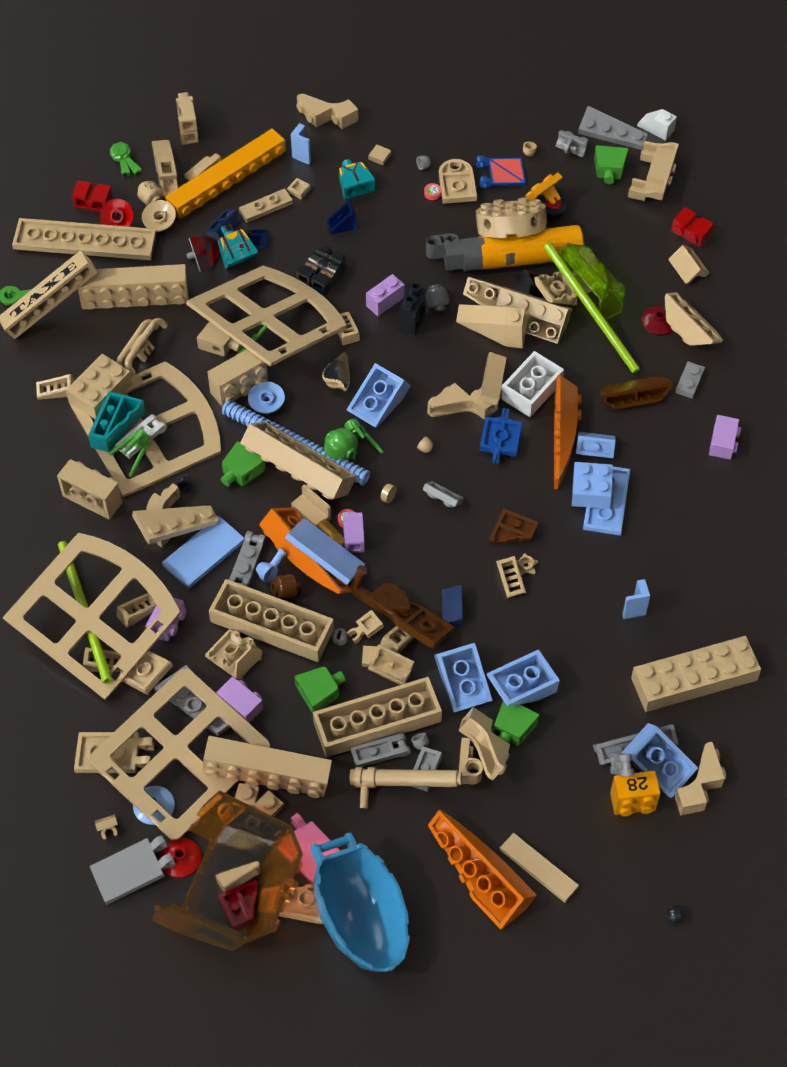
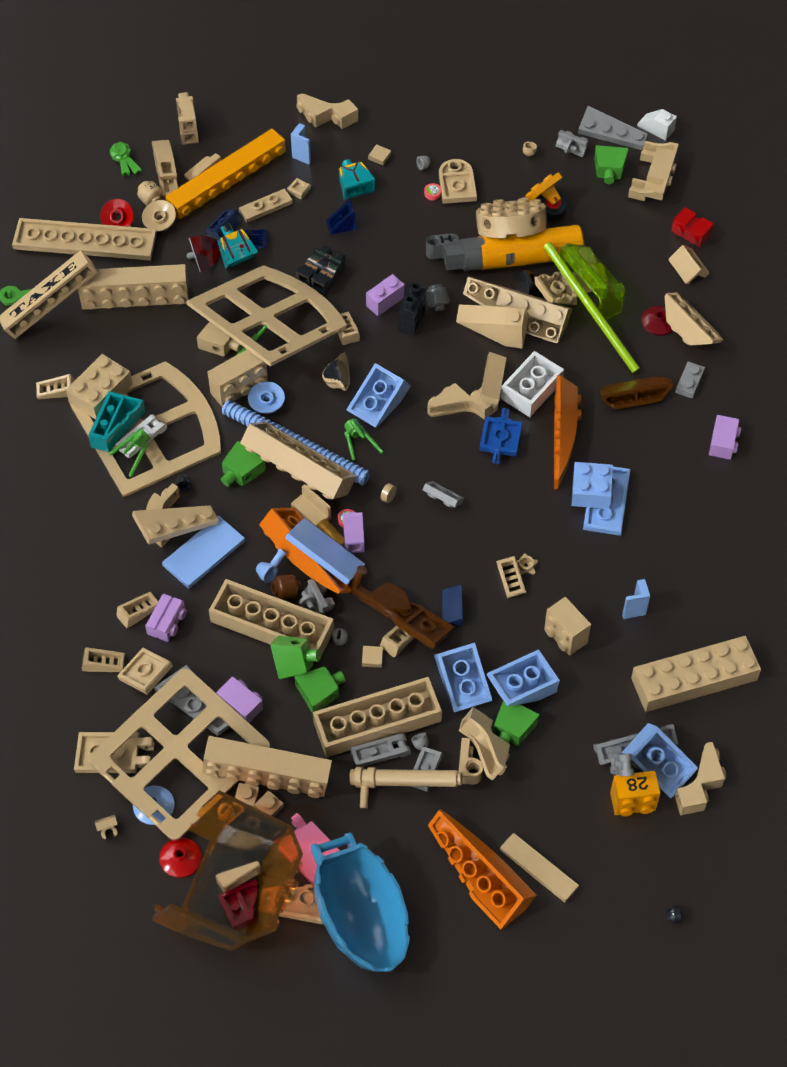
(89, 618): tan window -> none
(90, 489): tan brick -> none
(91, 197): red brick -> none
(94, 640): lime piece -> none
(131, 869): light grey tile -> none
(139, 343): tan piece -> none
(234, 653): tan slope -> none
(248, 558): light grey plate -> none
(293, 656): none -> bright green torso
(314, 598): none -> light grey hips
(341, 444): bright green plant -> none
(367, 625): tan plate -> none
(391, 665): tan hinge -> none
(425, 445): tan hinge -> none
(502, 172): flag -> none
(513, 528): reddish brown wing -> none
(567, 626): none -> tan piece
(595, 444): light blue panel -> none

